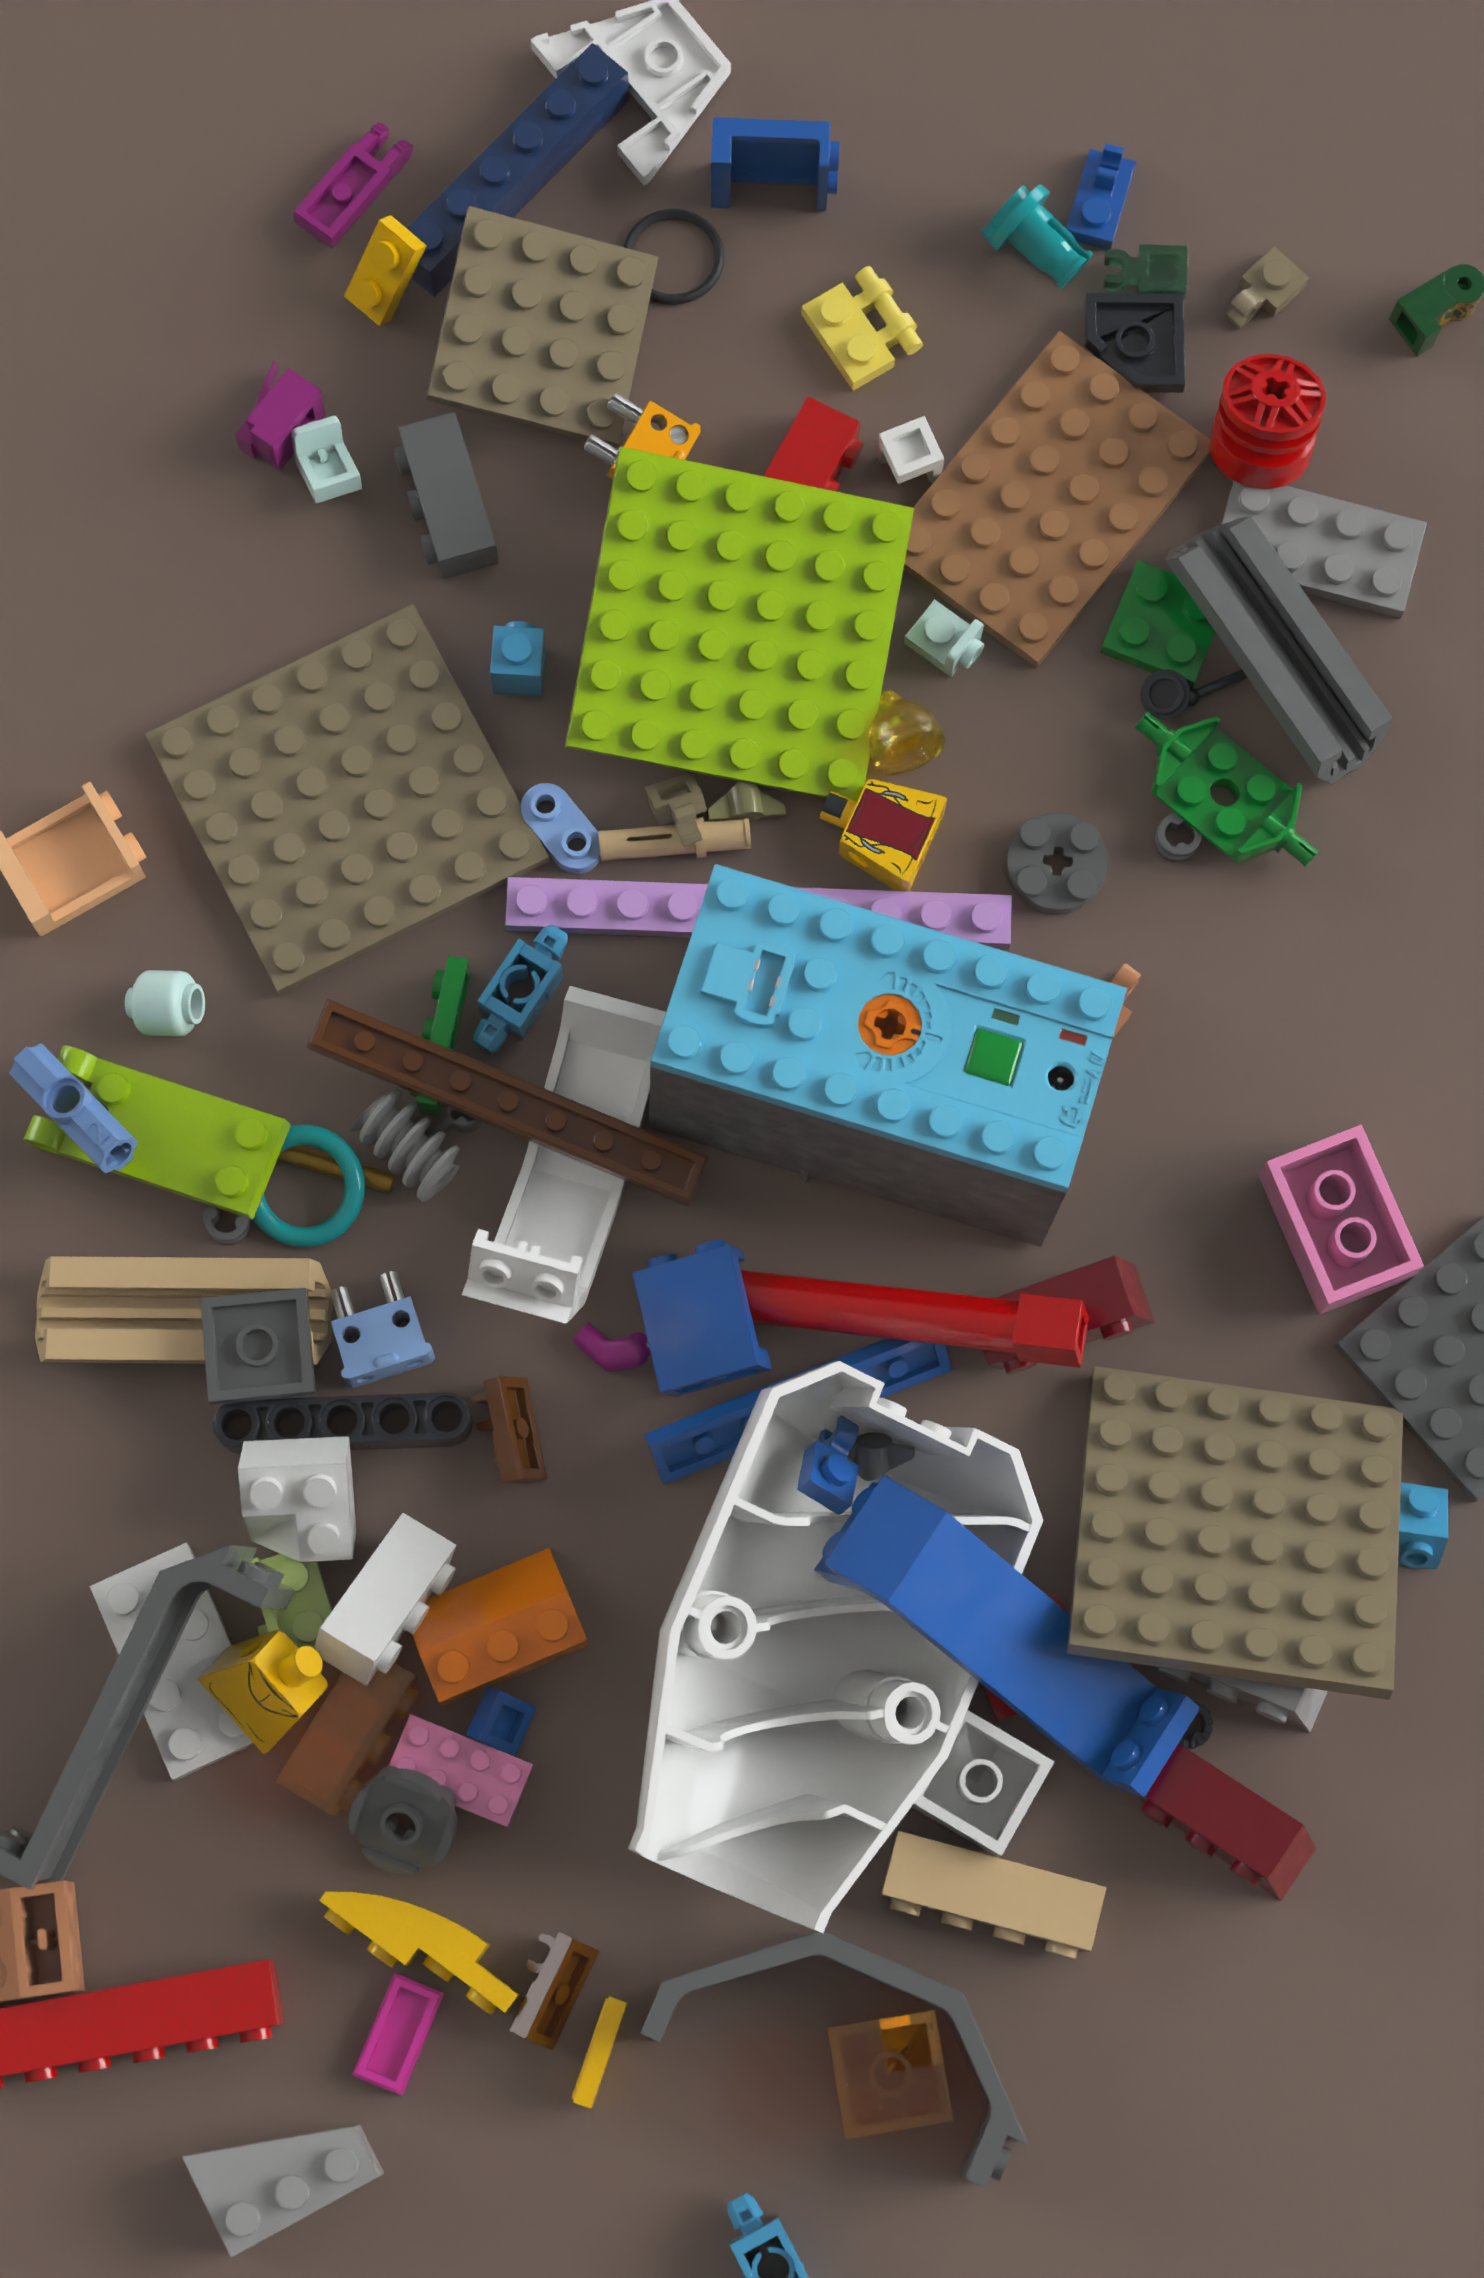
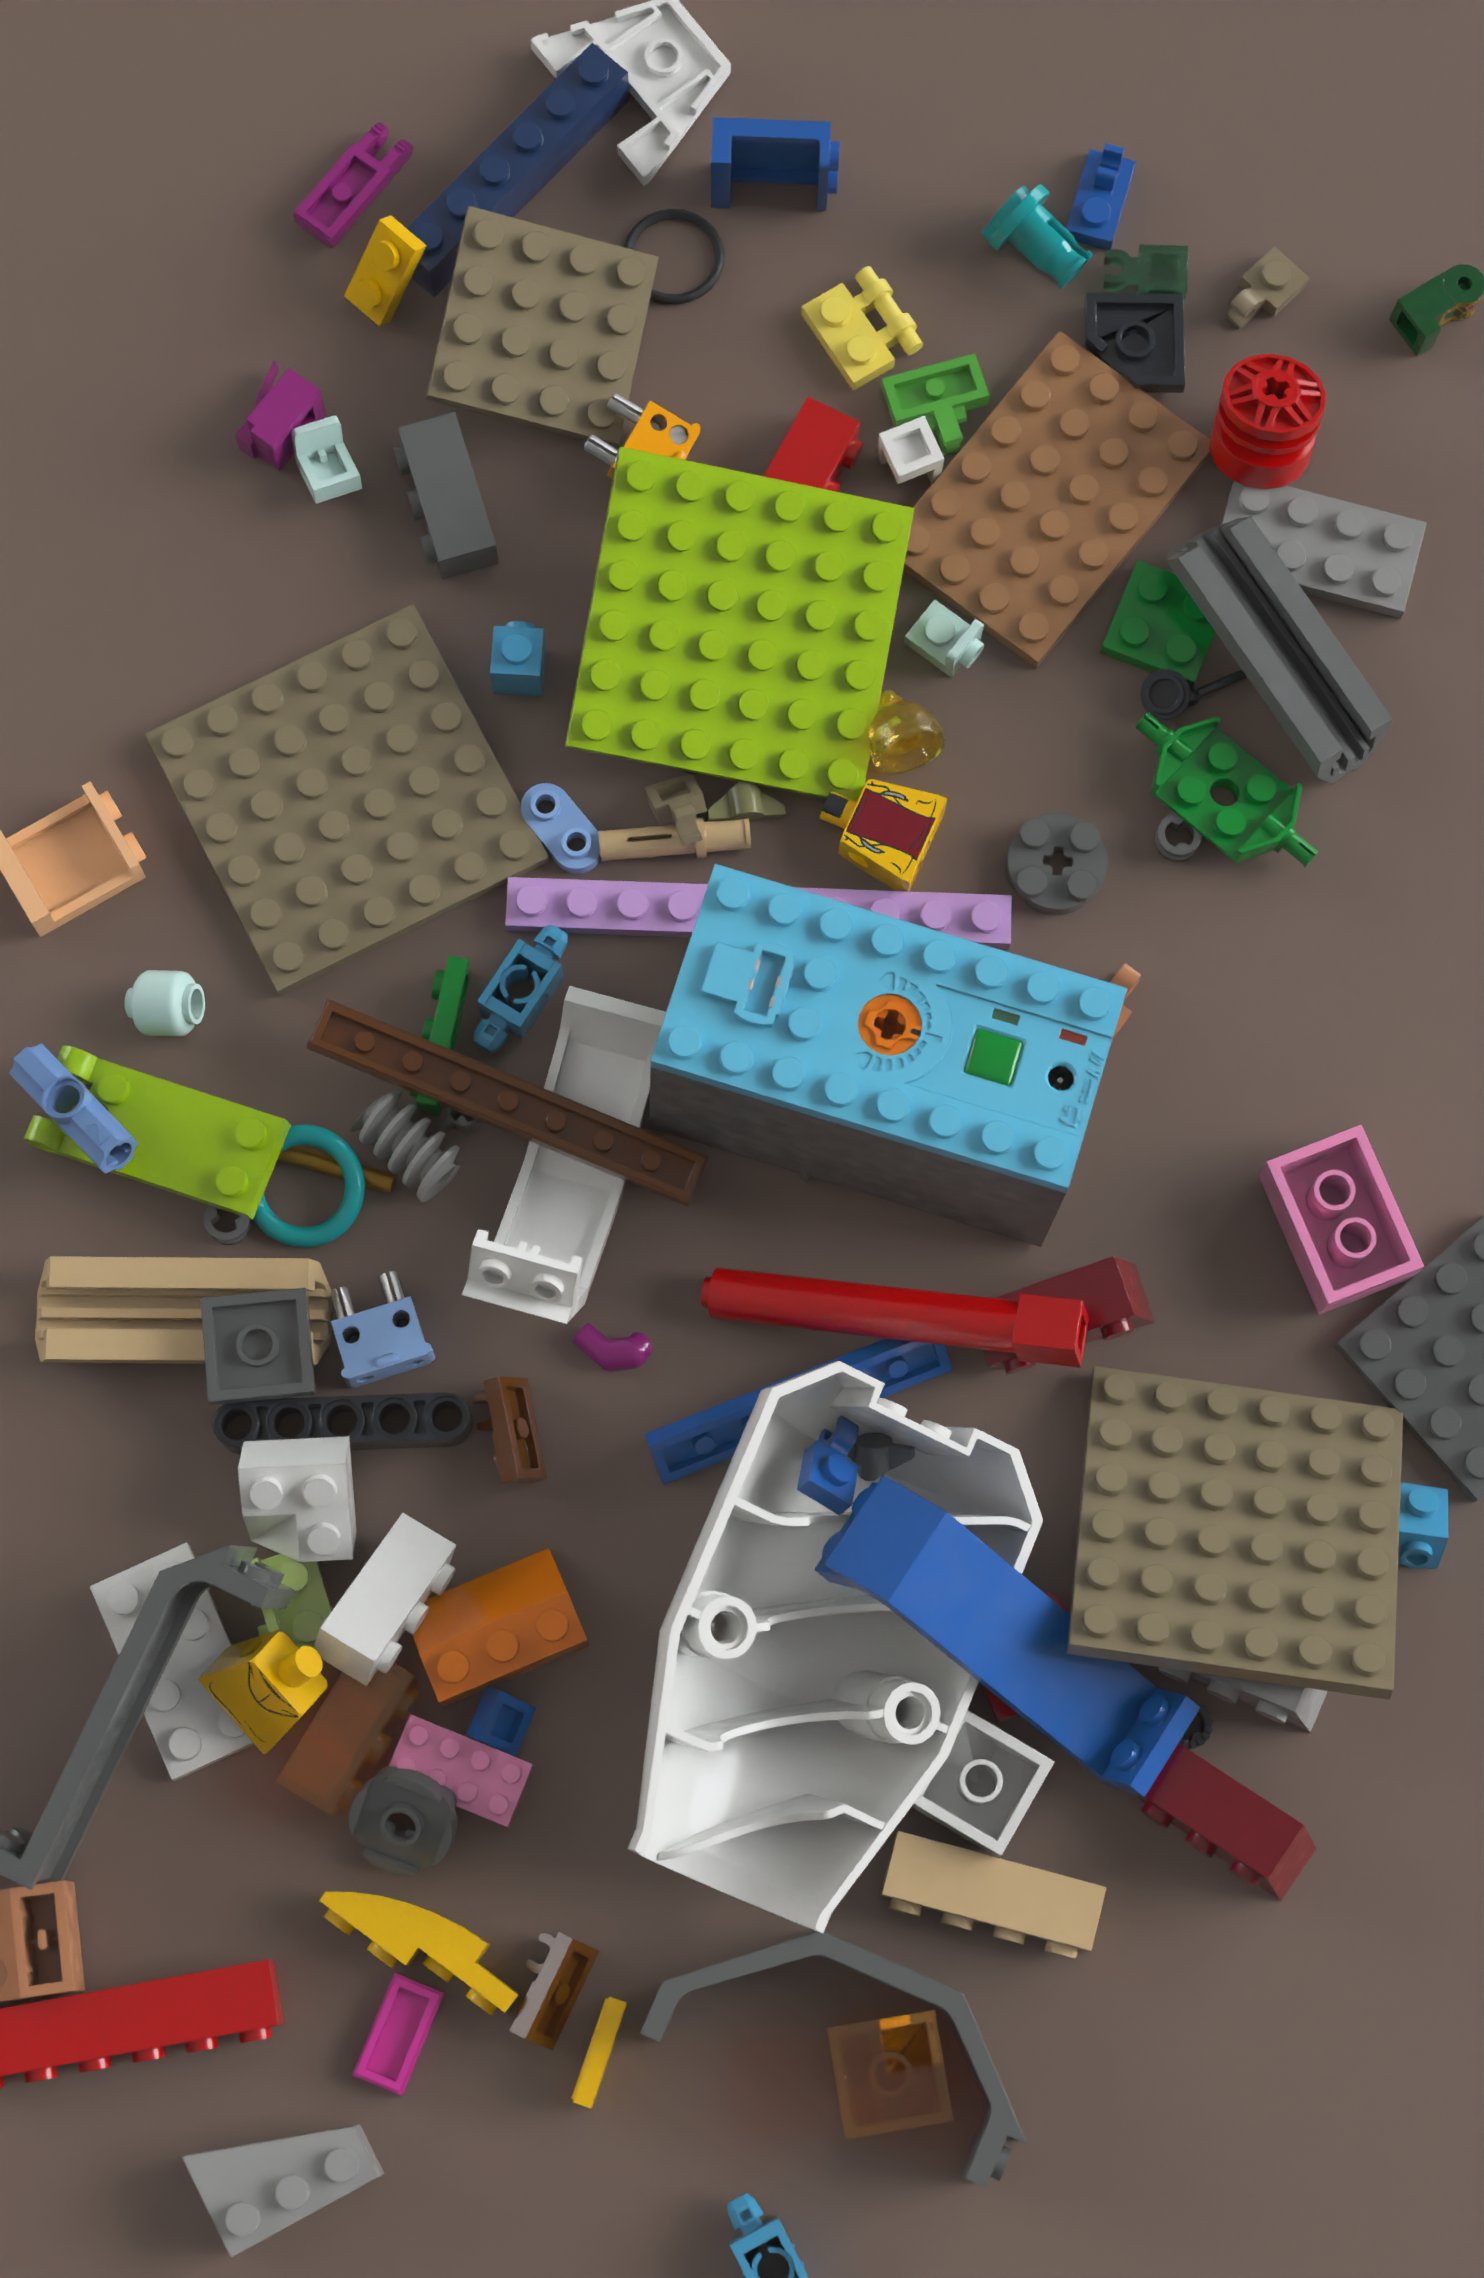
(699, 1319): blue panel -> none
(940, 394): none -> bright green hinge

